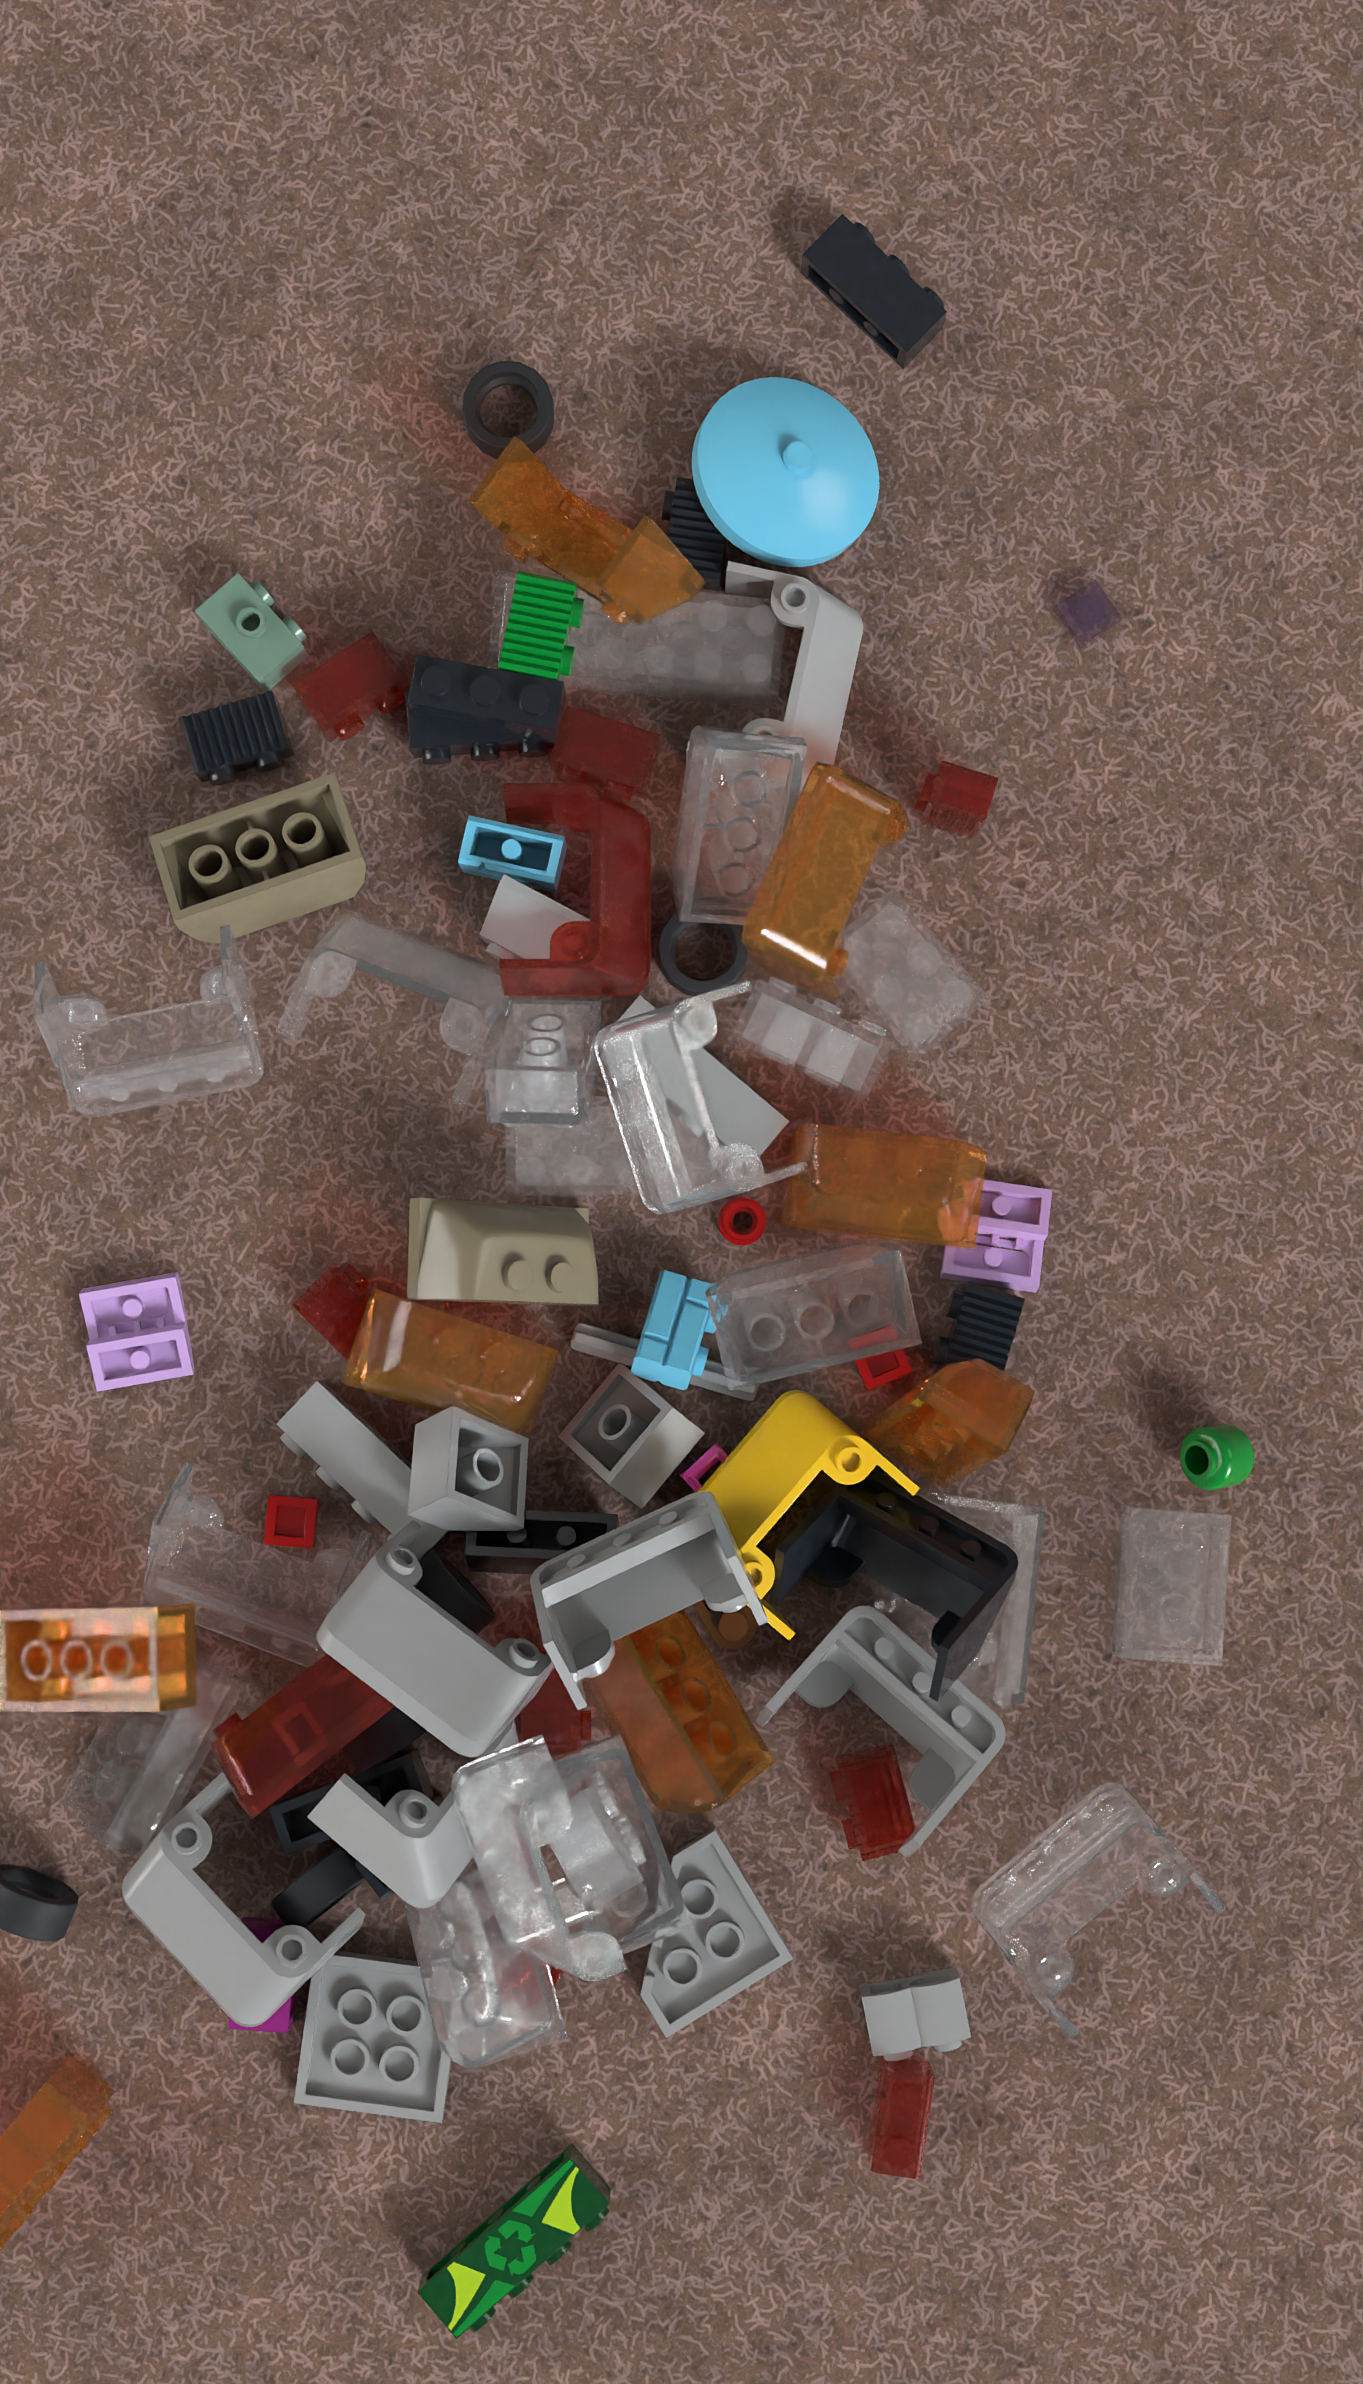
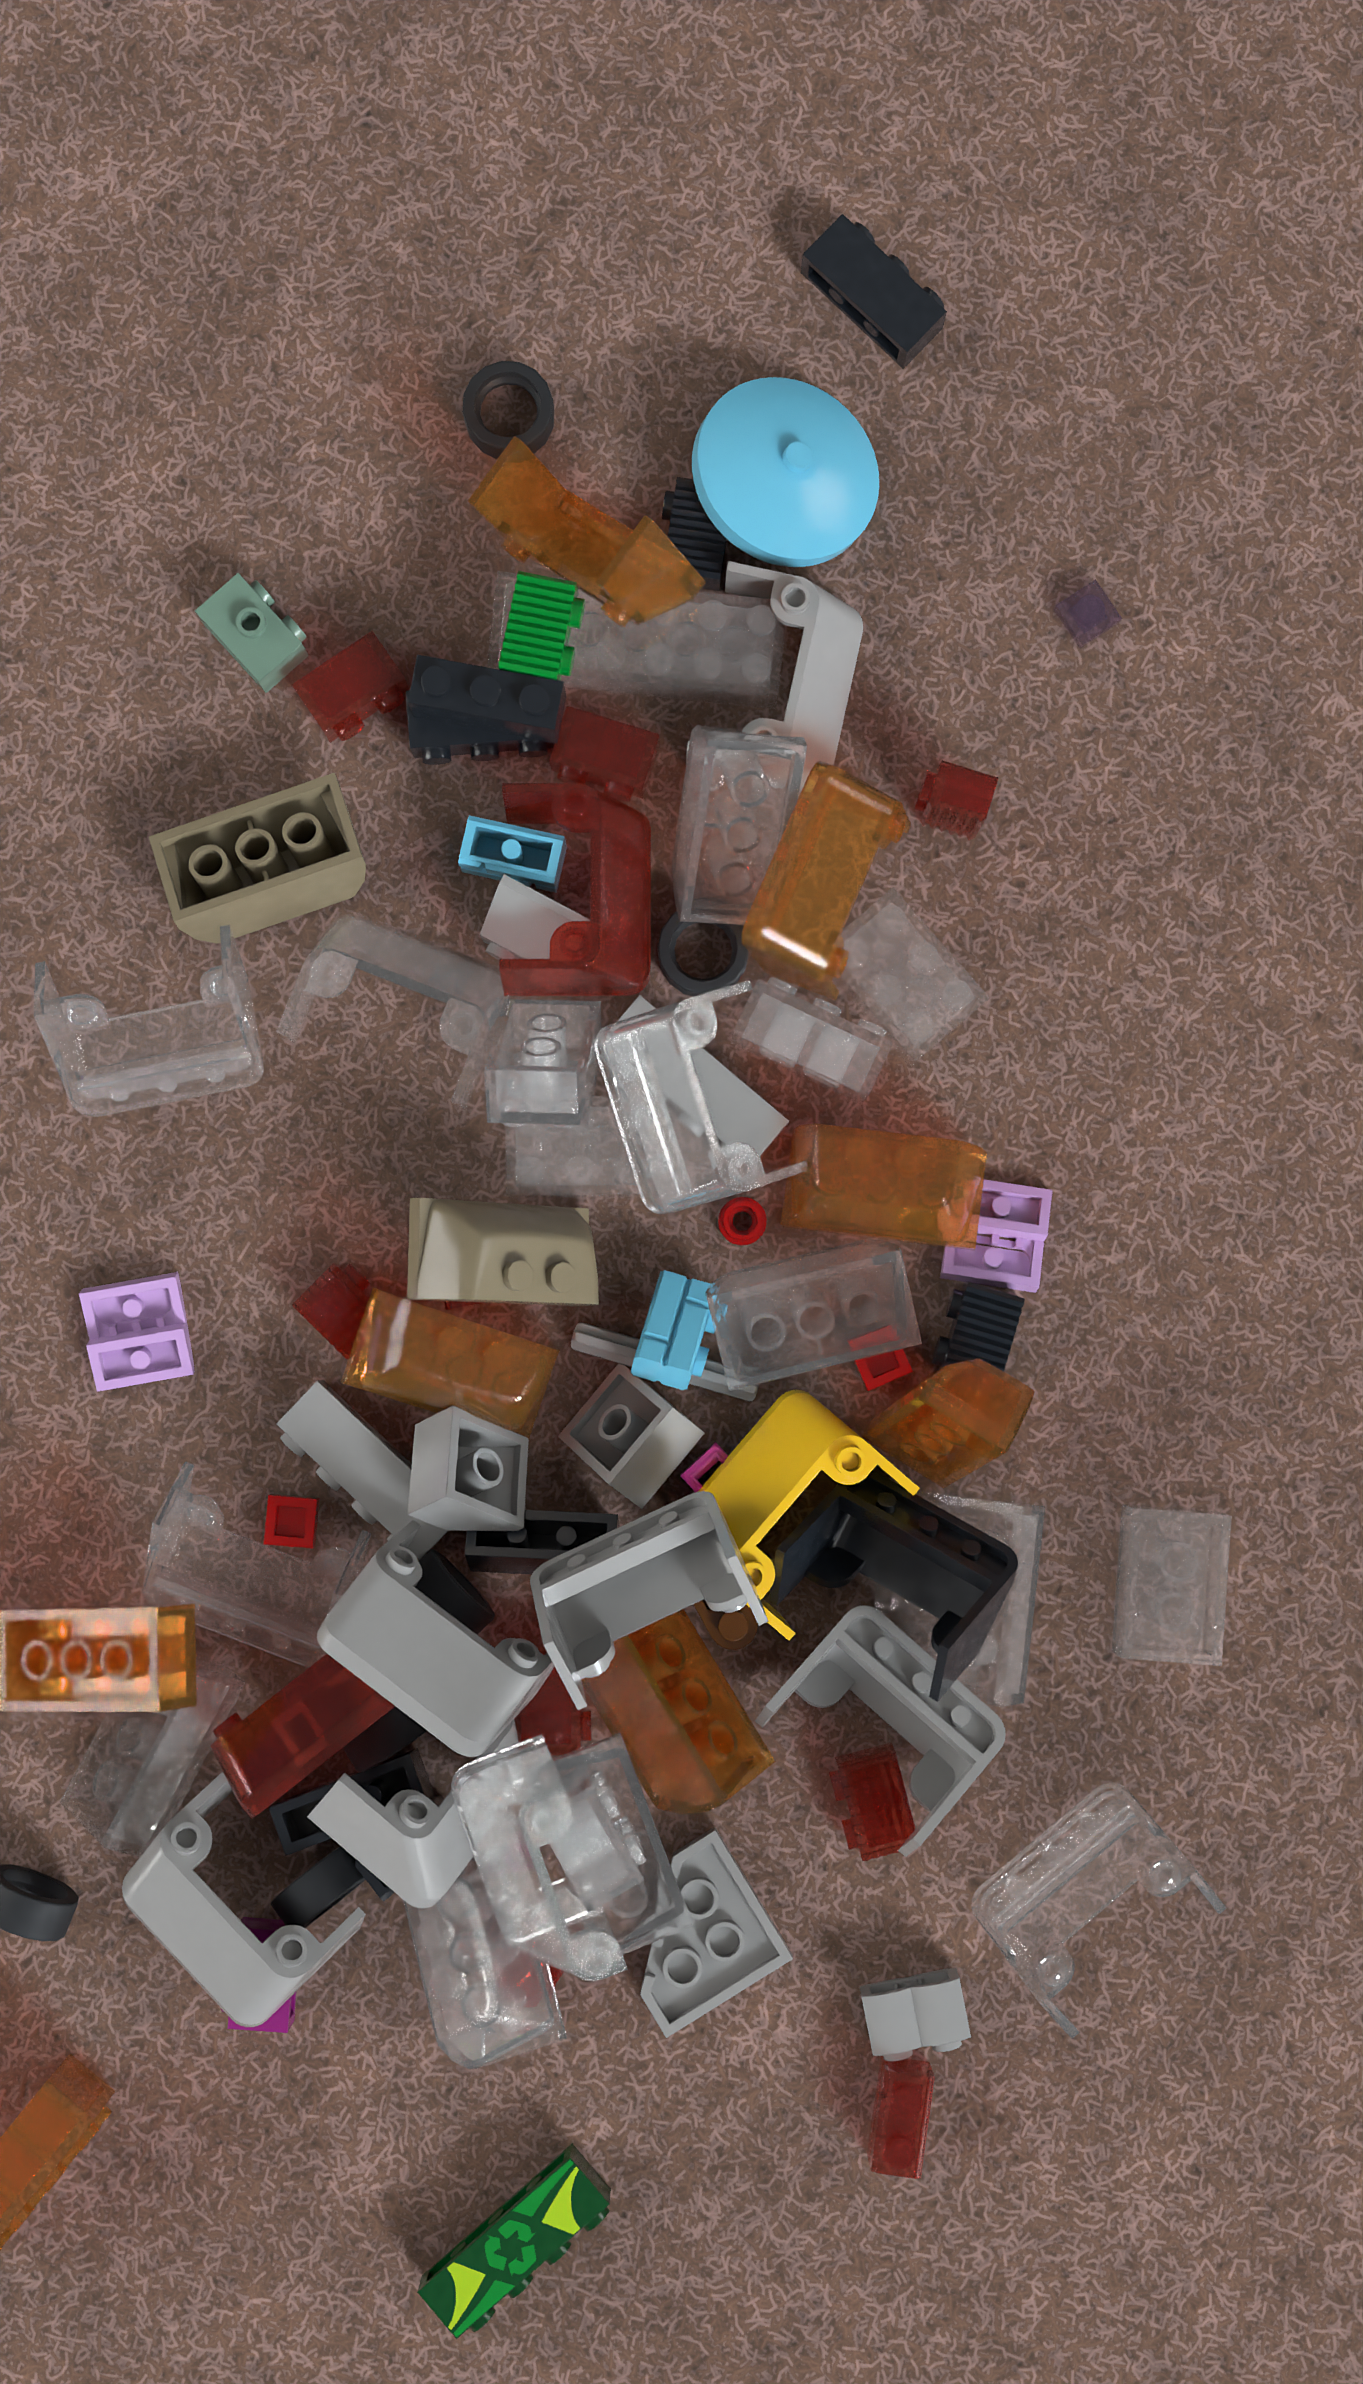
(237, 738): black brick -> none
(371, 2041): light grey plate -> none
(1216, 1456): green head -> none

